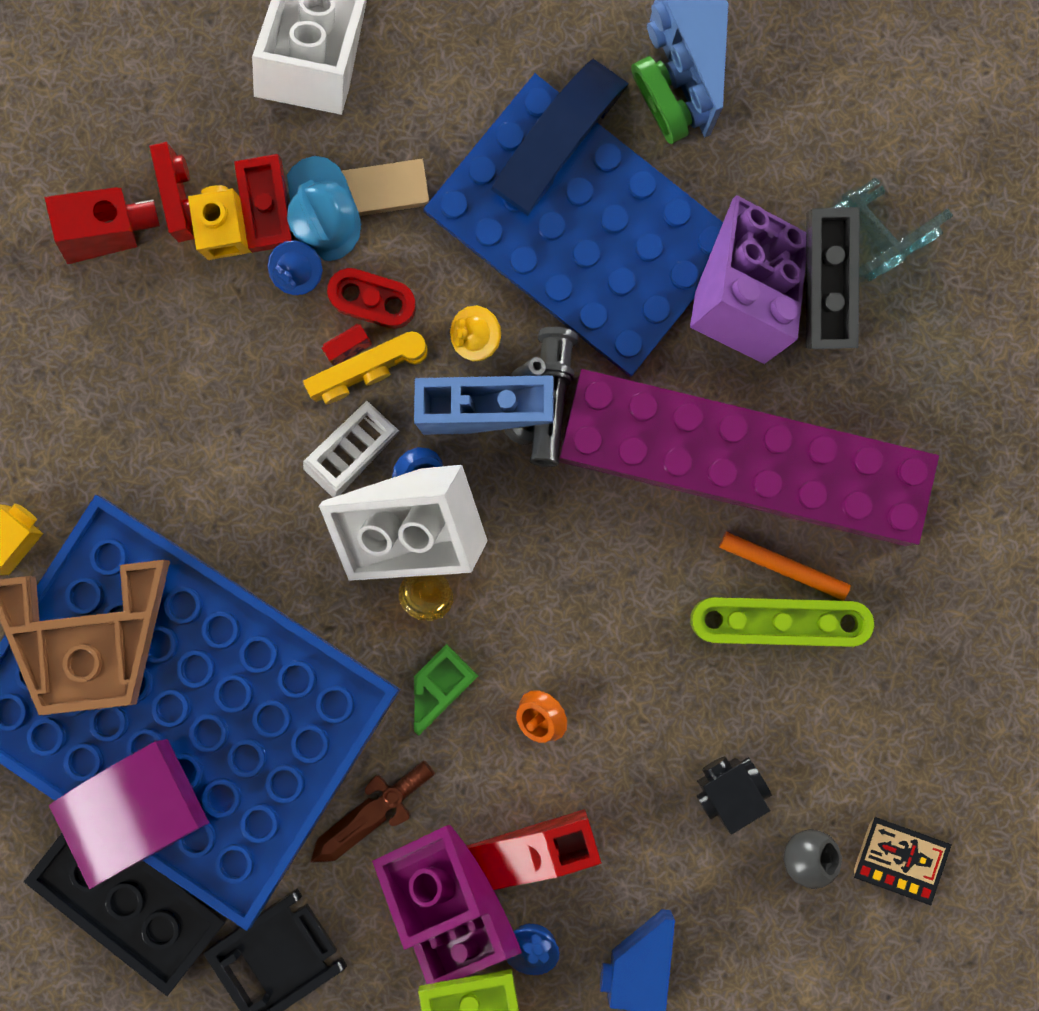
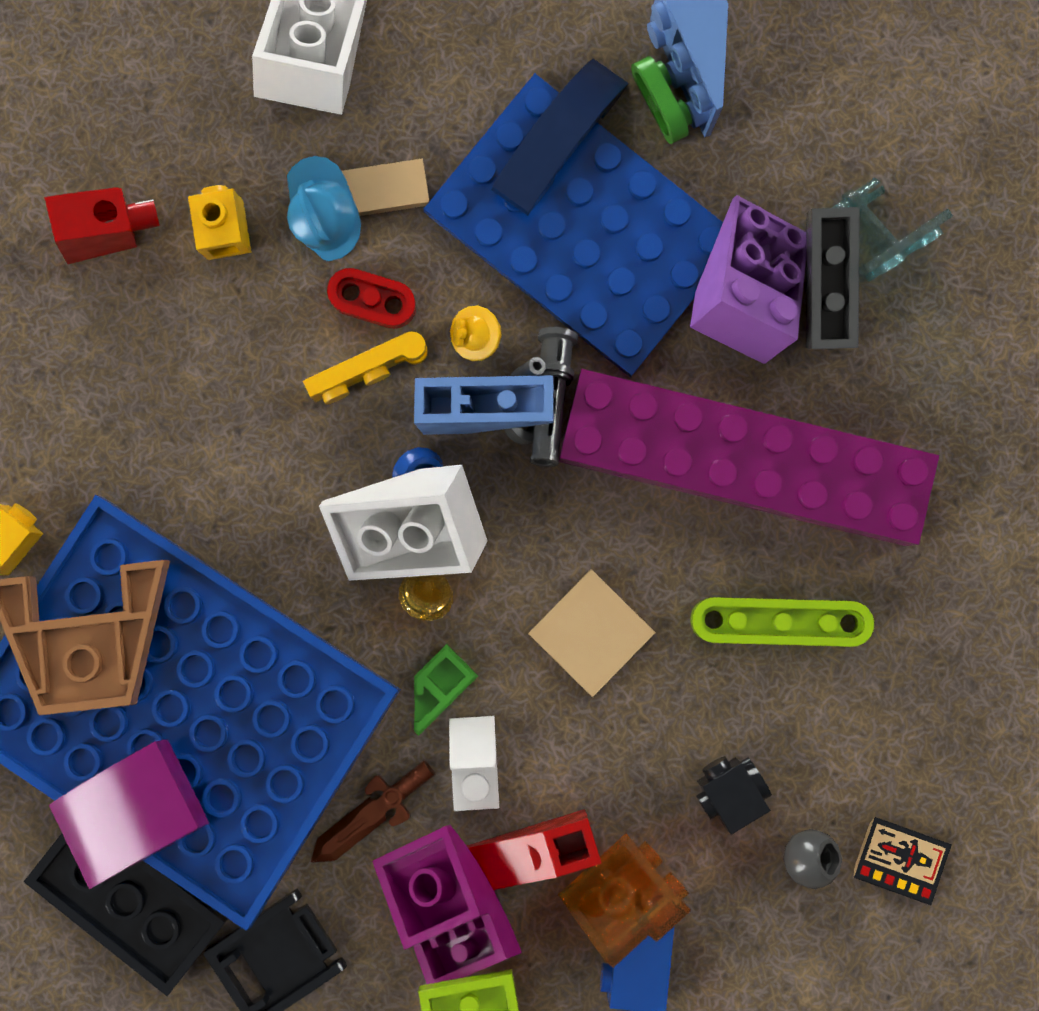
(171, 173): red plate -> none
(263, 201): red plate -> none
(295, 267): blue hat -> none
(338, 485): white slope -> none
(346, 345): red tile -> none
(473, 763): none -> white slope
(538, 950): blue hat -> none
(541, 717): orange hat -> none
(591, 632): none -> tan tile
(625, 899): none -> clear orange plate
(785, 566): orange bar -> none

